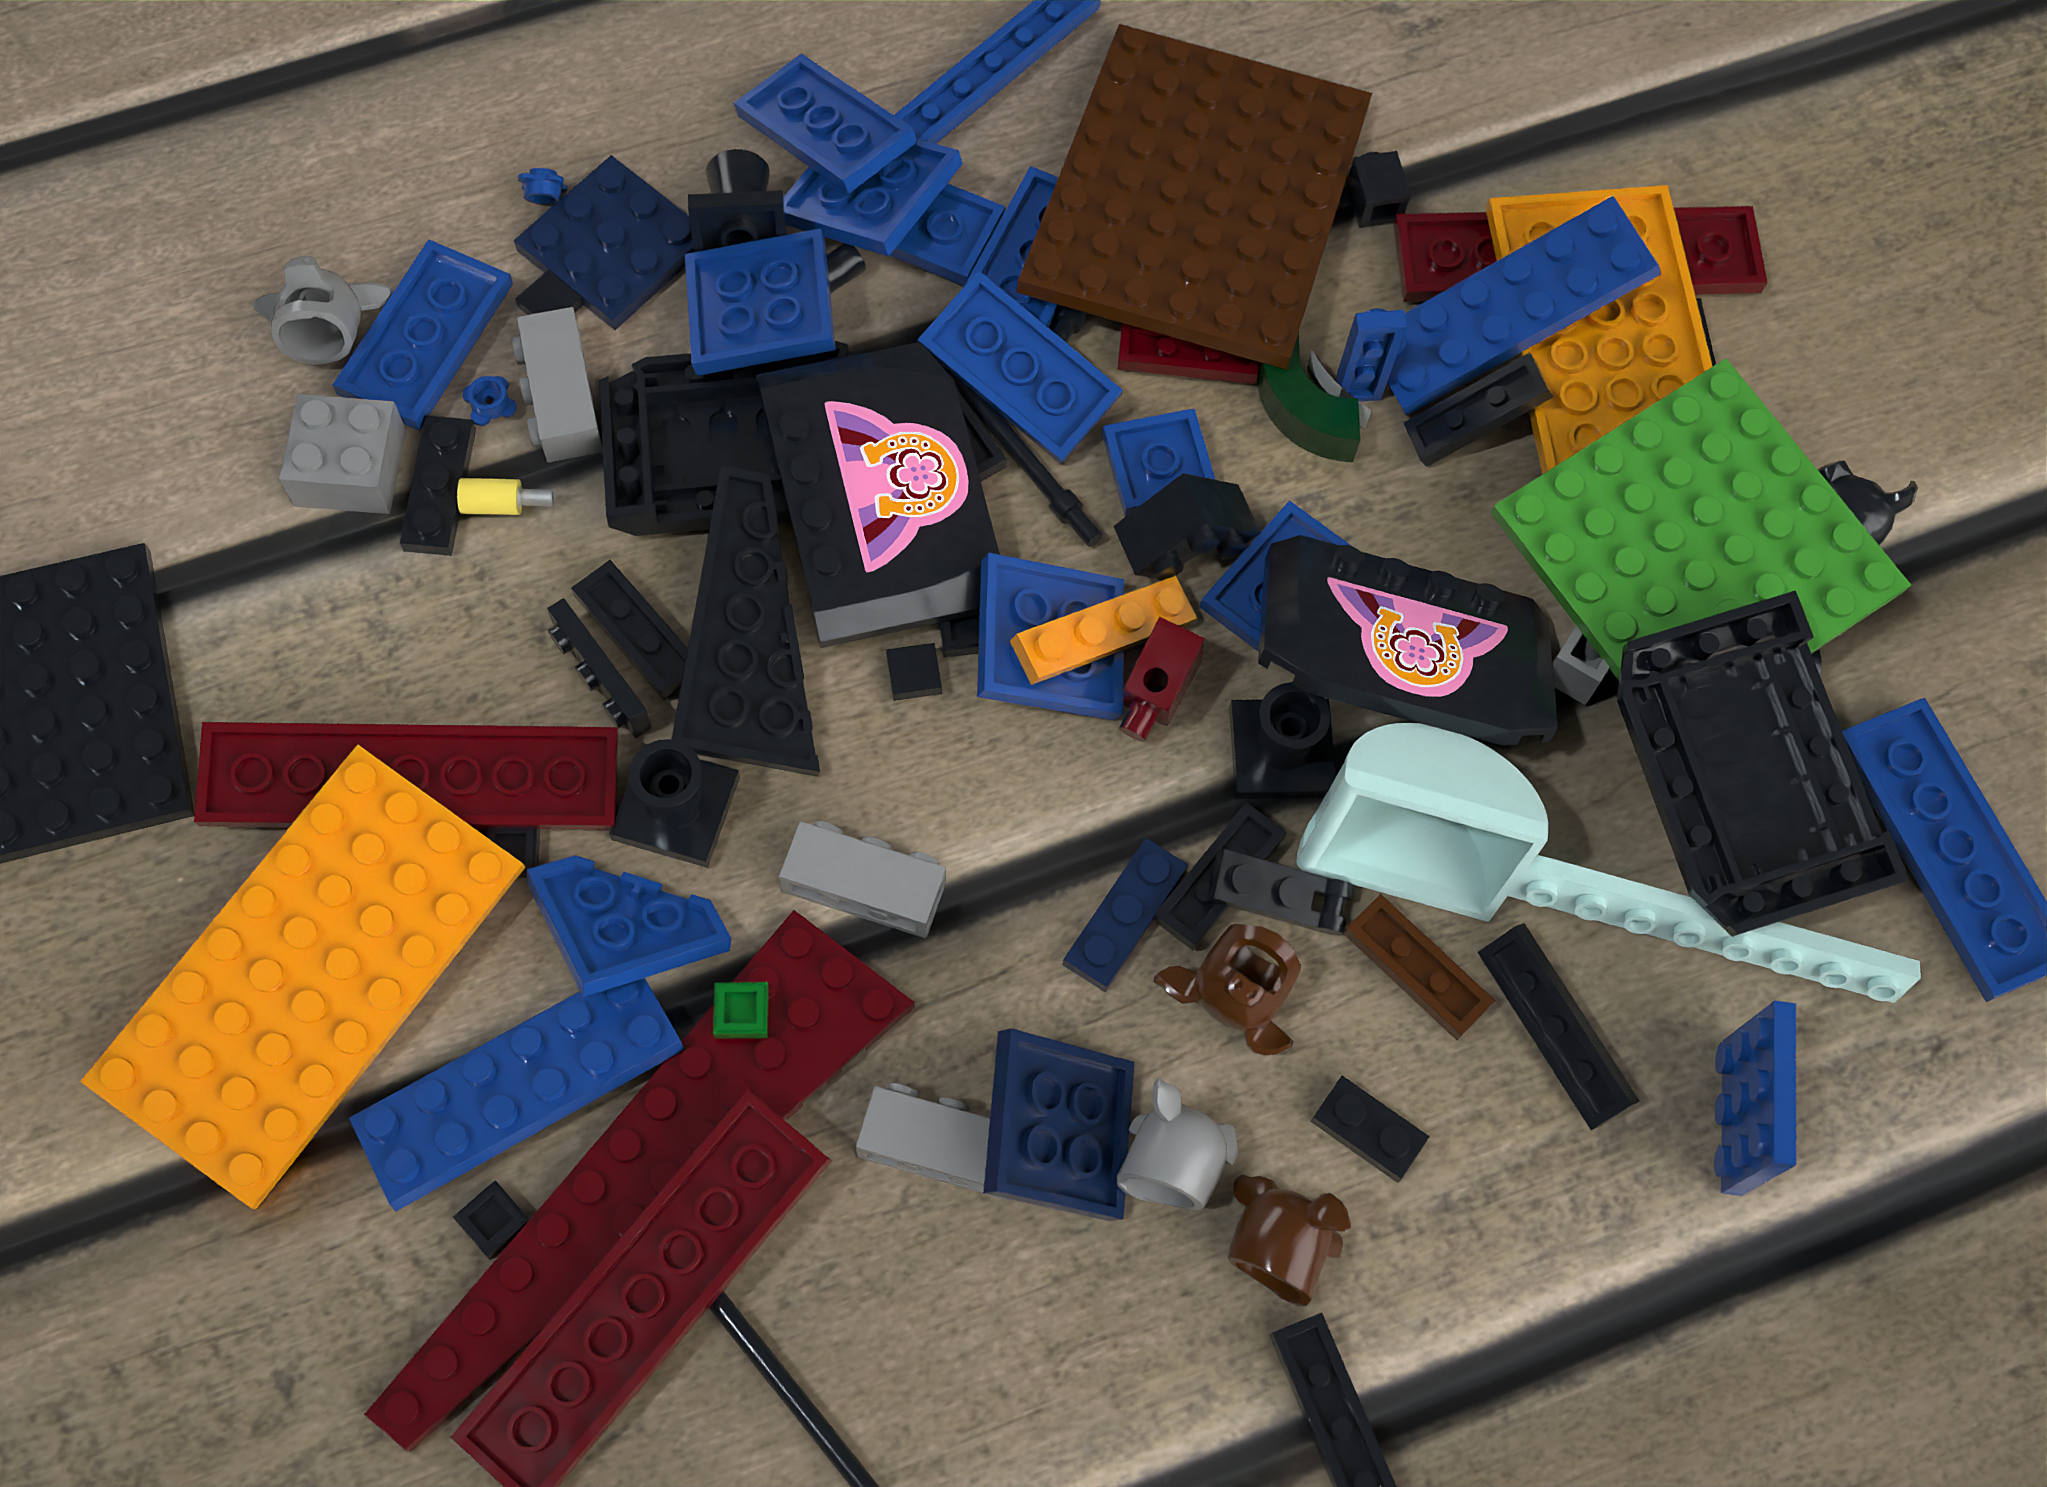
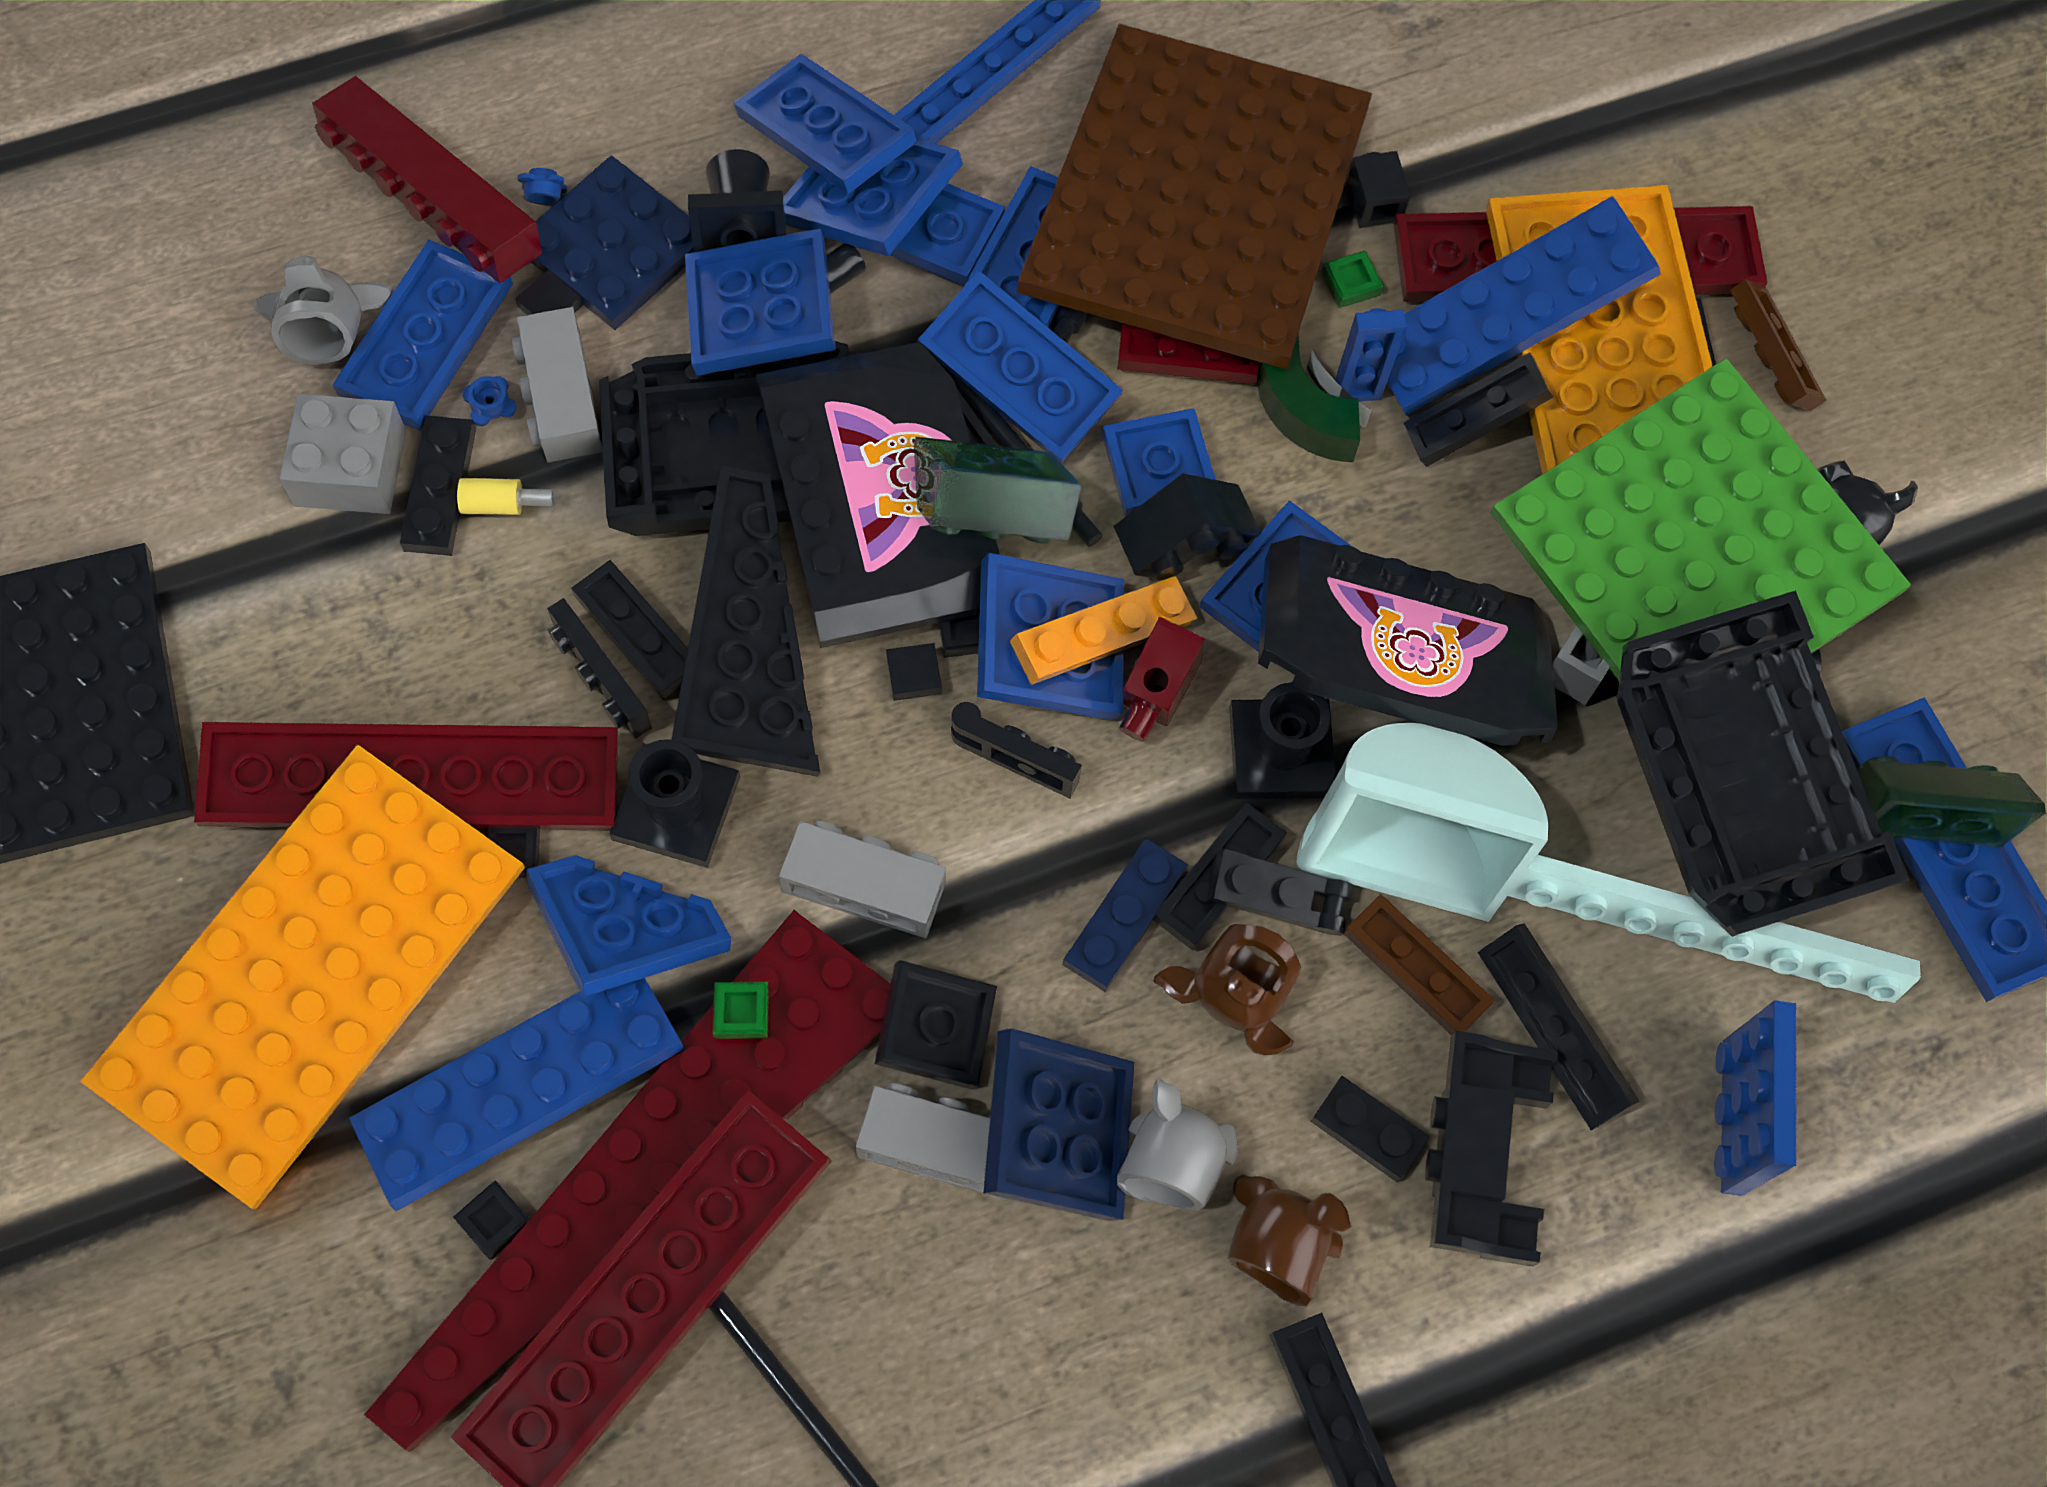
(427, 179): none -> dark red brick
(936, 1025): none -> black tile
(994, 490): none -> clear green slope
(1014, 750): none -> black plate
(1352, 279): none -> green tile
(1474, 1147): none -> black bracket
(1776, 346): none -> reddish brown plate
(1948, 802): none -> clear green slope

